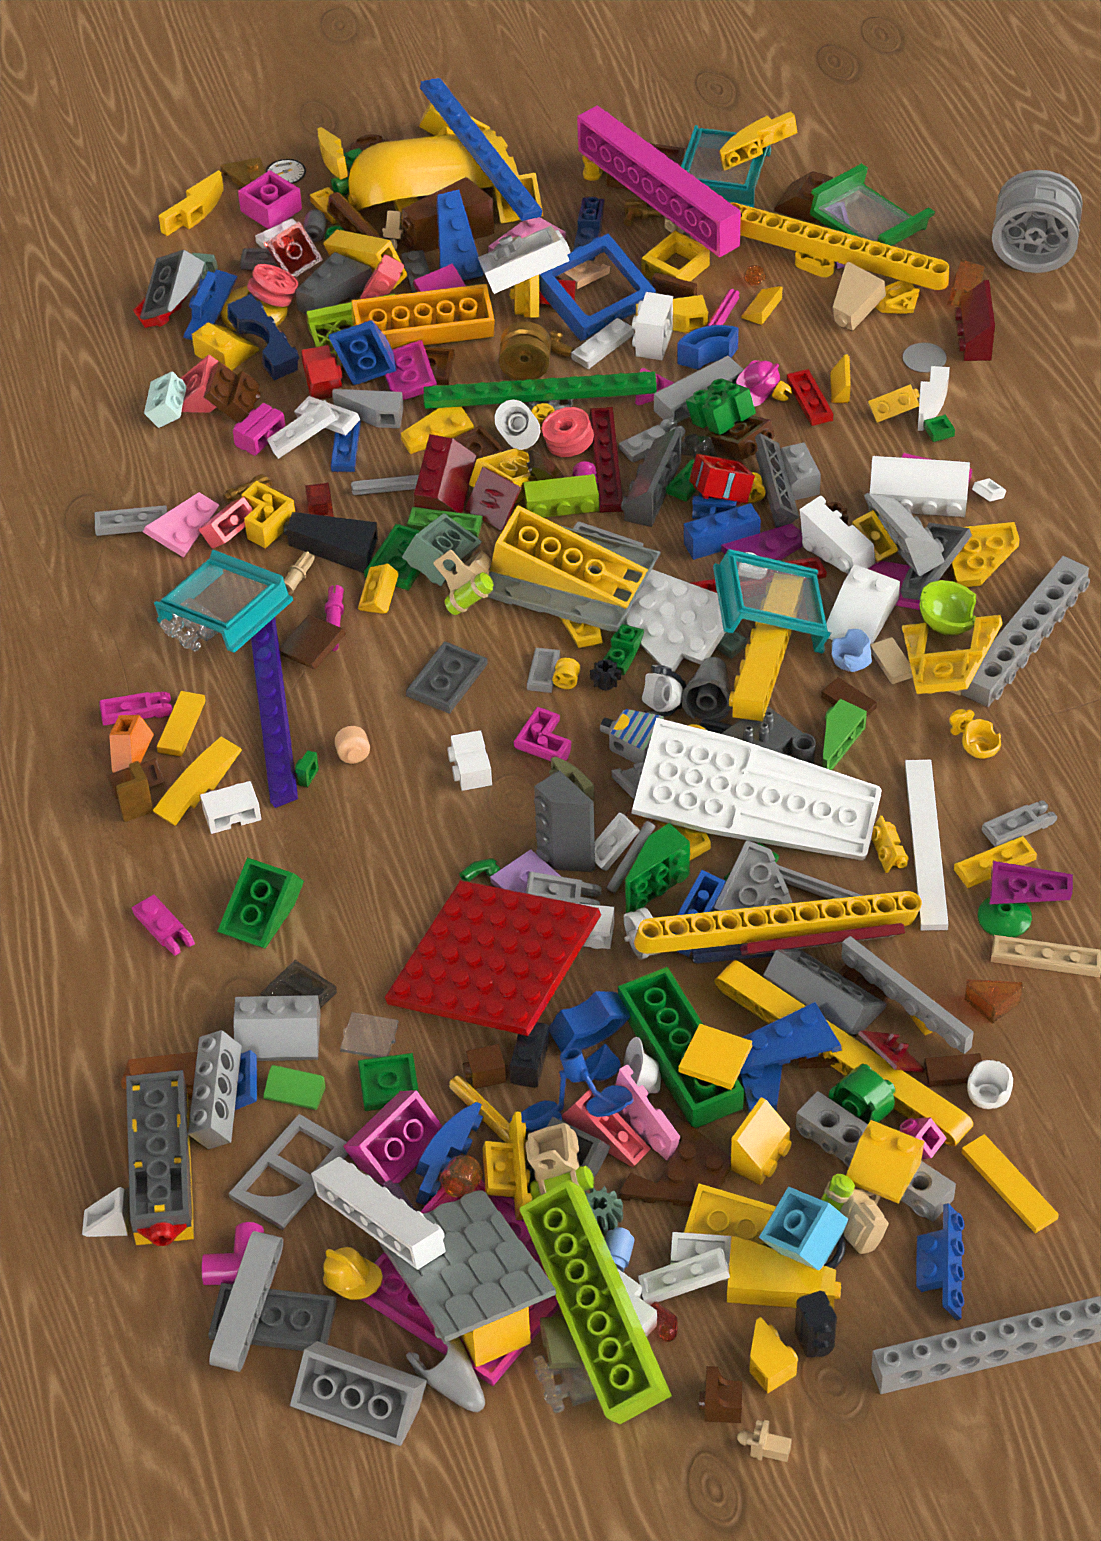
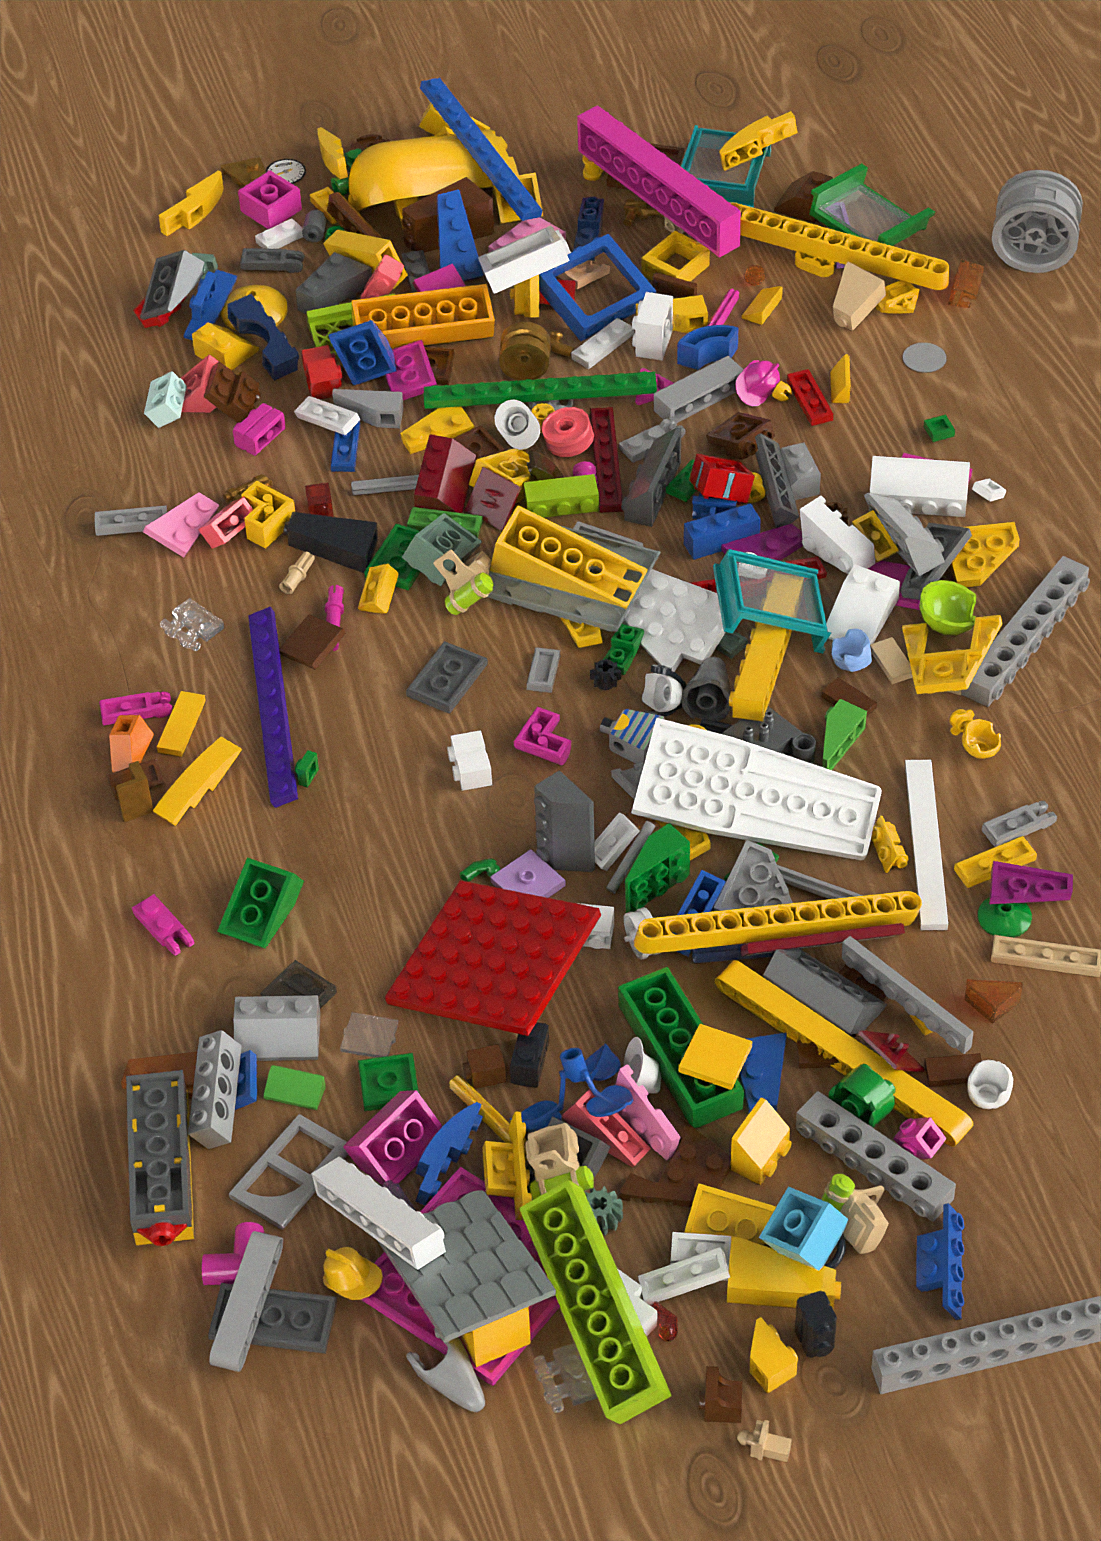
(108, 1215): white slope -> none
(227, 598): piece -> none
(230, 806): white brick -> none
(272, 285): coral wheel -> none
(293, 250): clear red slope -> none
(301, 429): white plate -> none
(352, 744): light nougat head -> none
(357, 1392): light grey slope -> none
(393, 228): tan piece -> none
(461, 1176): clear orange head -> none
(506, 247): light grey plate -> none
(559, 1343): olive slope -> none
(562, 888): light grey hinge -> none
(566, 673): yellow wheel -> none
(574, 775): olive slope -> none
(589, 1022): blue brick -> none
(620, 1245): light blue brick -> none
(698, 444): clear smoke bracket -> none
(720, 406): green brick -> none
(791, 1038): blue wing -> none
(885, 1161): yellow slope -> none
(894, 403): yellow hinge -> none
(932, 394): white slope -> none
(976, 323): dark red slope -> none
(1010, 1183): yellow tile -> none

